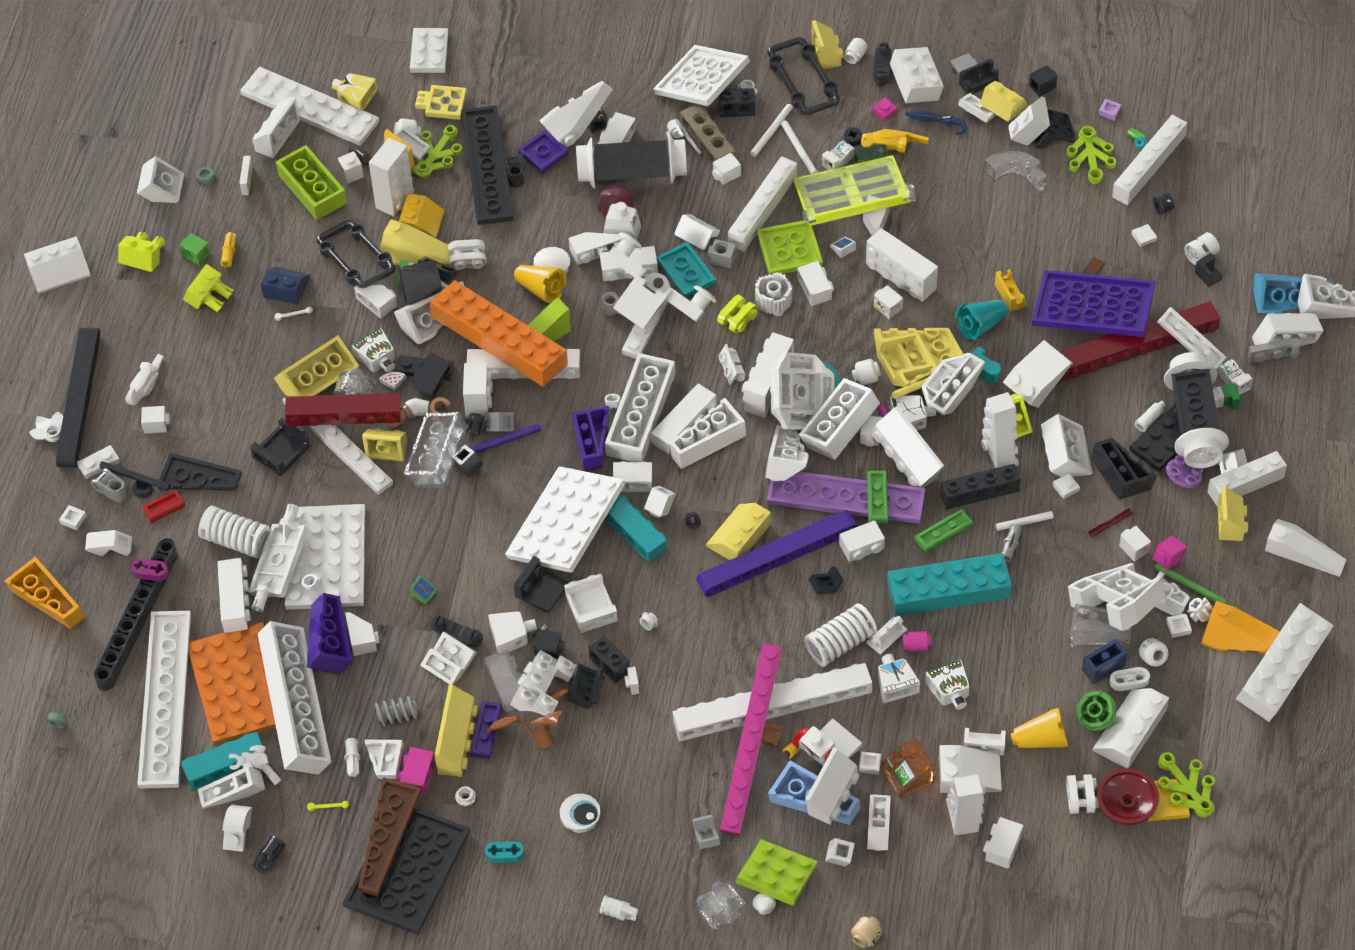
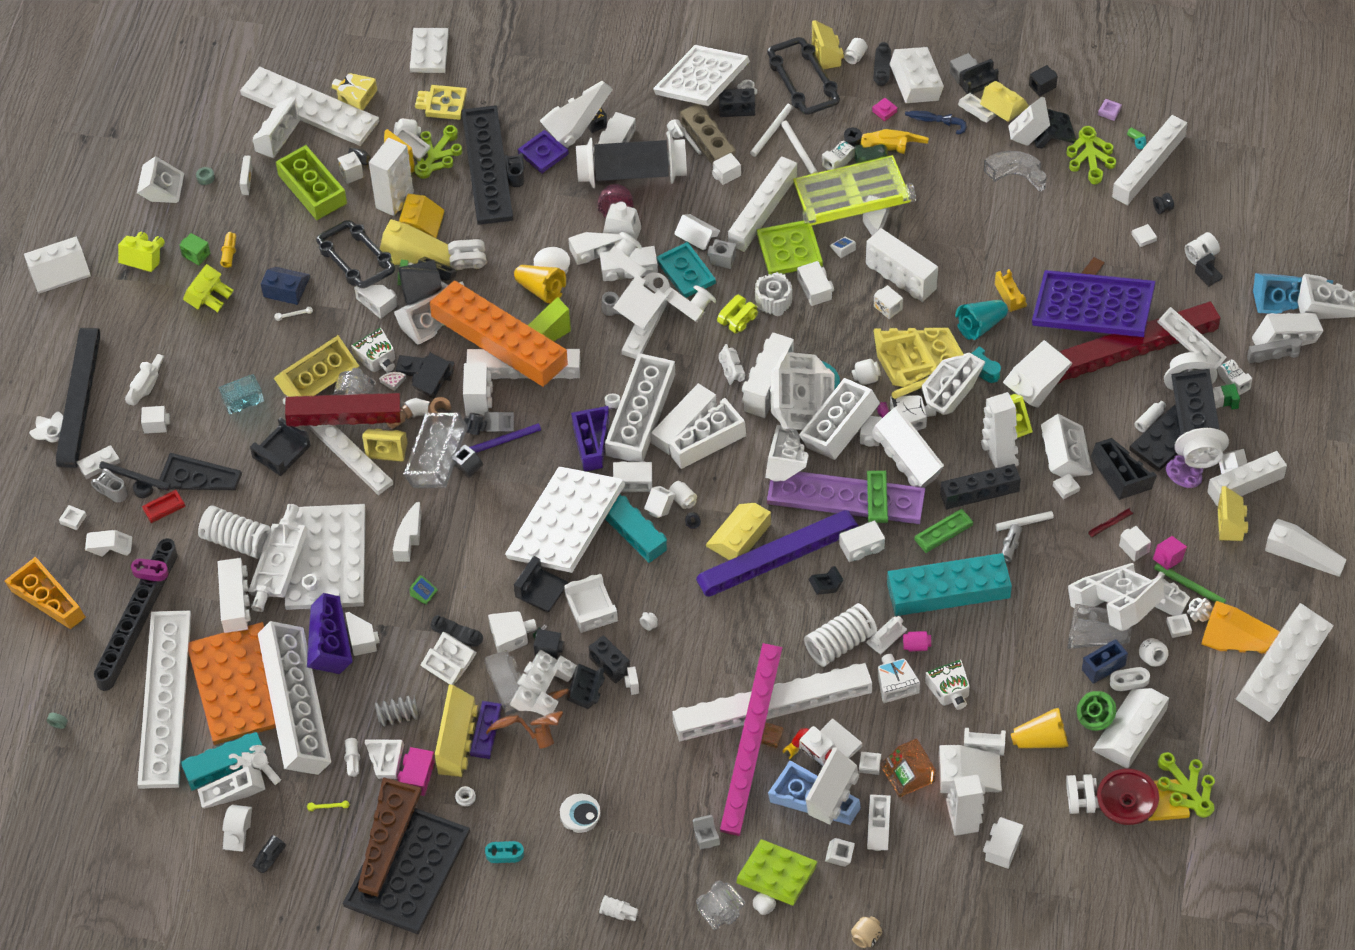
(241, 394): none -> clear light blue brick
(408, 534): none -> white slope
(684, 495): none -> white brick

